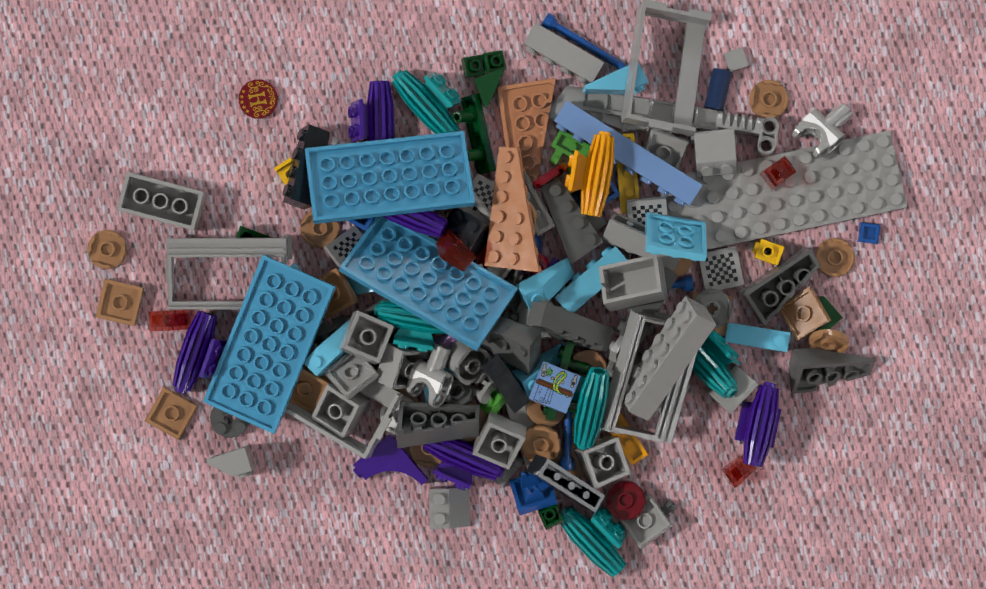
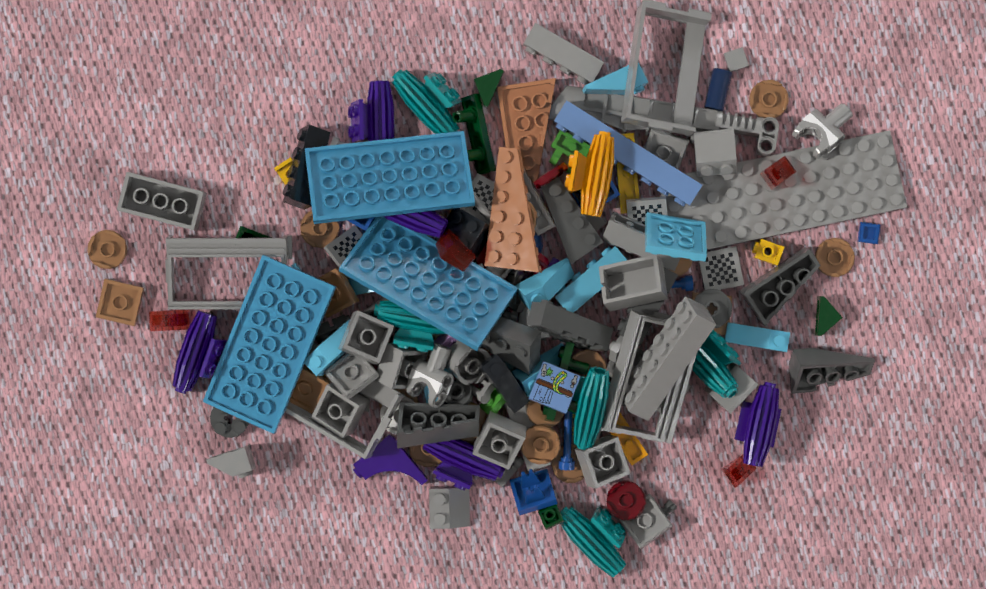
(171, 413): medium nougat tile -> none
(258, 99): dark red tile -> none
(483, 63): dark green slope -> none
(551, 23): blue piece -> none
(565, 483): black brick -> none
(804, 313): medium nougat tile -> none
(829, 340): medium nougat tile -> none

